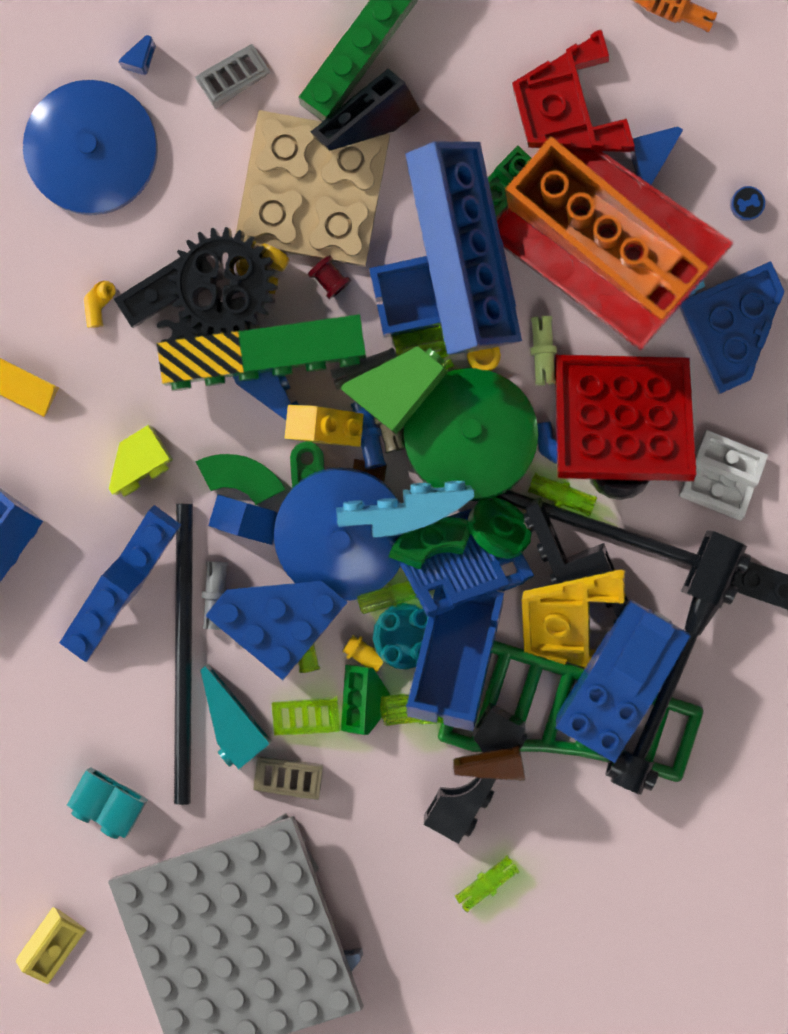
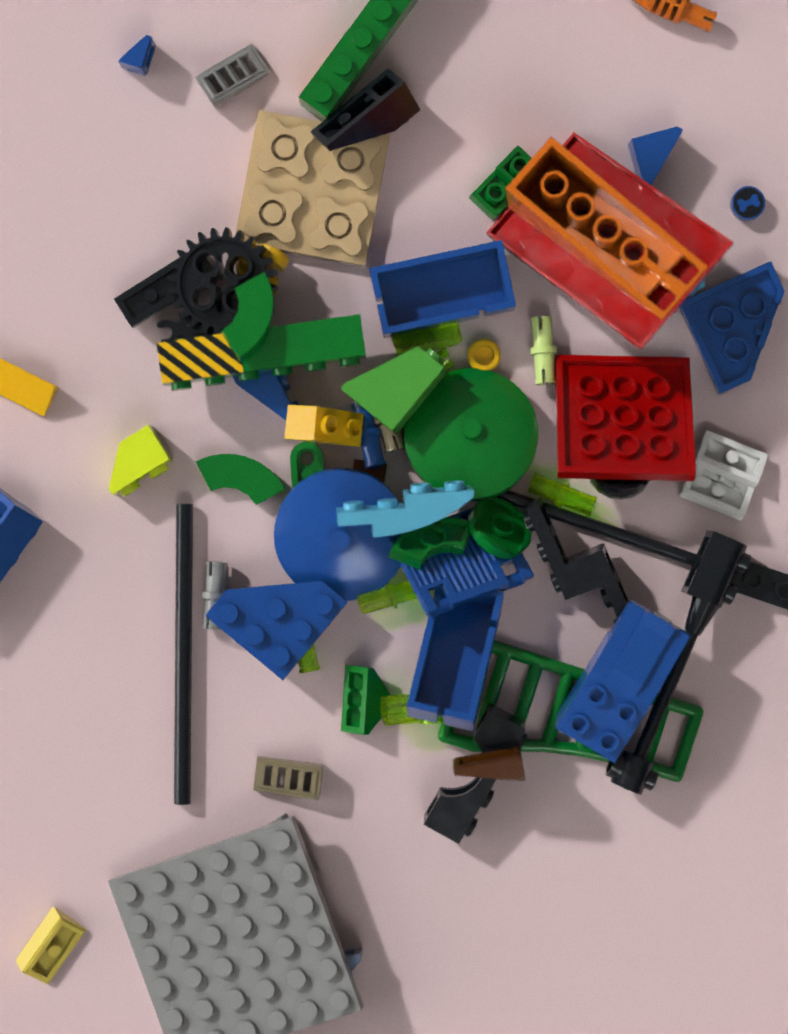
(90, 147): blue dish -> none
(96, 300): yellow arm -> none
(106, 803): teal brick -> none
(120, 583): blue bracket -> none
(233, 725): teal slope -> none
(243, 519): blue slope -> none
(253, 317): none -> green tile
(329, 277): dark red bush -> none
(333, 711): clear neon green slope -> none
(362, 652): yellow pin -> none
(366, 365): dark grey pin -> none
(400, 635): teal dish -> none
(463, 246): blue slope -> none
(487, 883): clear neon green pin -> none
(546, 443): blue arm -> none
(555, 106): red wing -> none
(559, 616): yellow wing -> none

